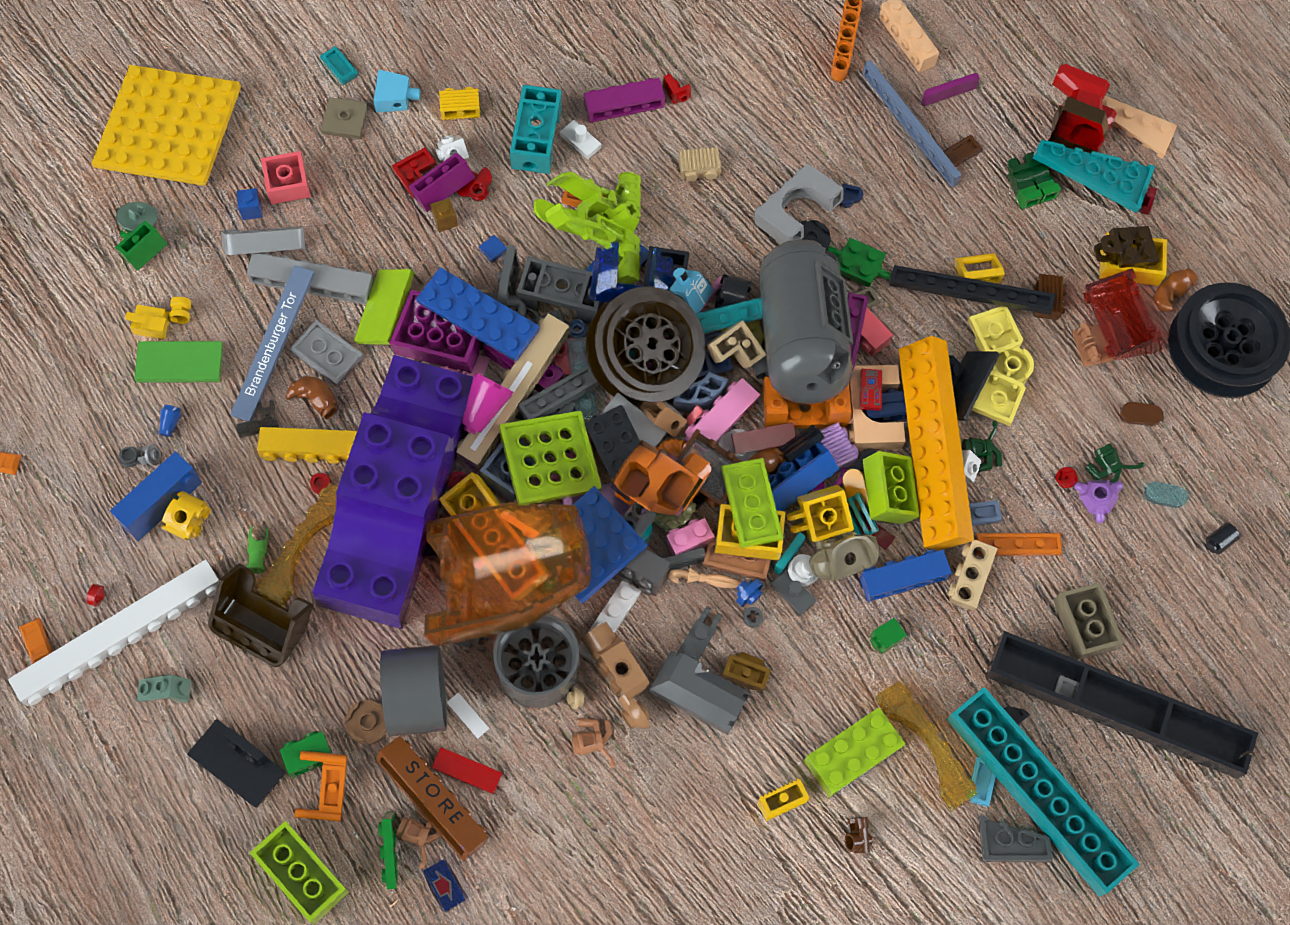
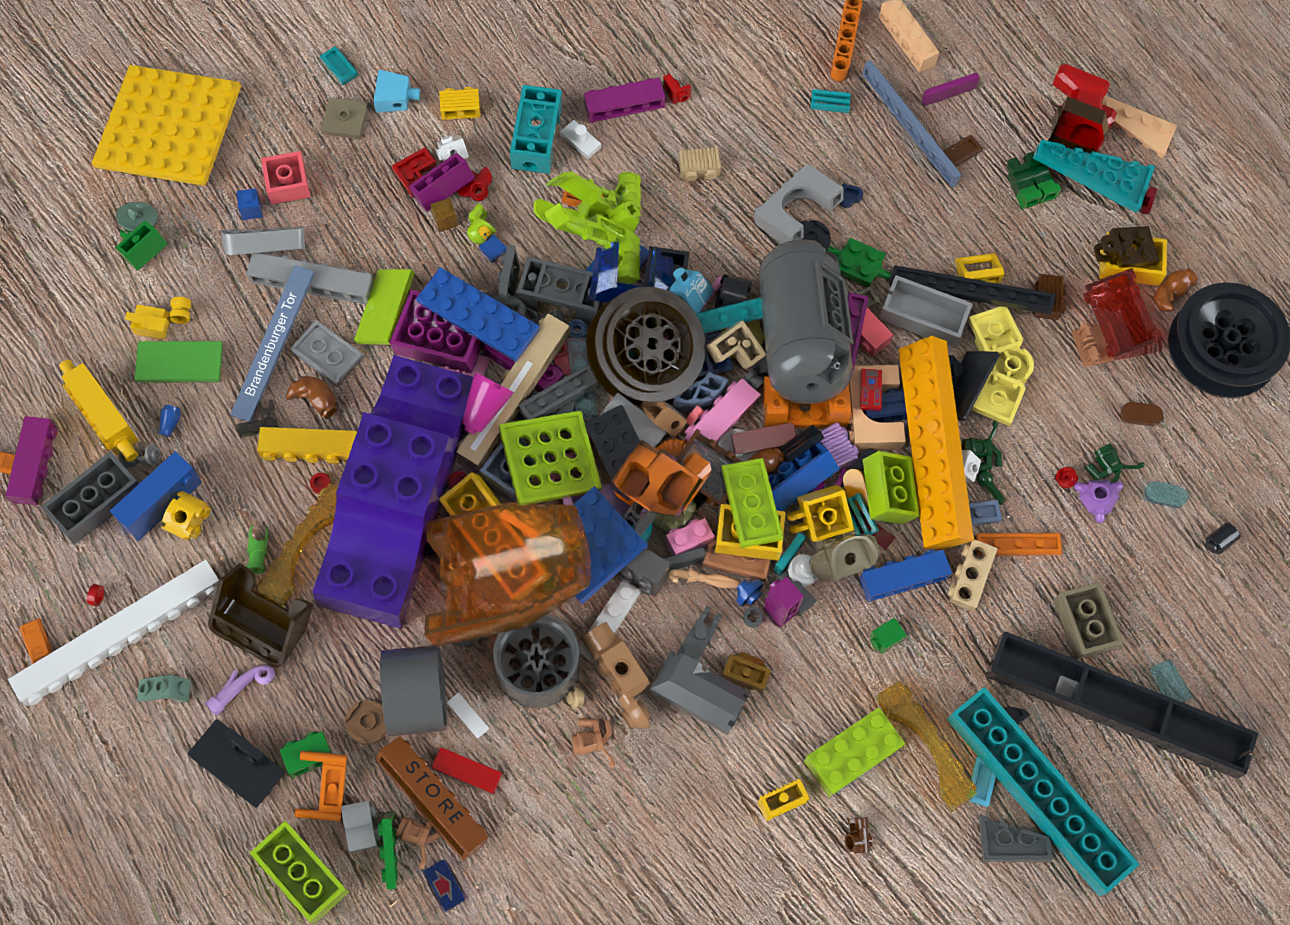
(31, 461): none -> magenta brick
(90, 498): none -> dark grey brick
(98, 410): none -> yellow brick
(234, 686): none -> lavender plant
(360, 826): none -> light grey brick
(479, 229): none -> lime piece
(753, 378): none -> dark grey wheel
(783, 601): none -> magenta brick
(830, 98): none -> teal tile
(925, 311): none -> light grey piece
(985, 479): none -> dark green bar
(1170, 681): none -> clear light blue tile

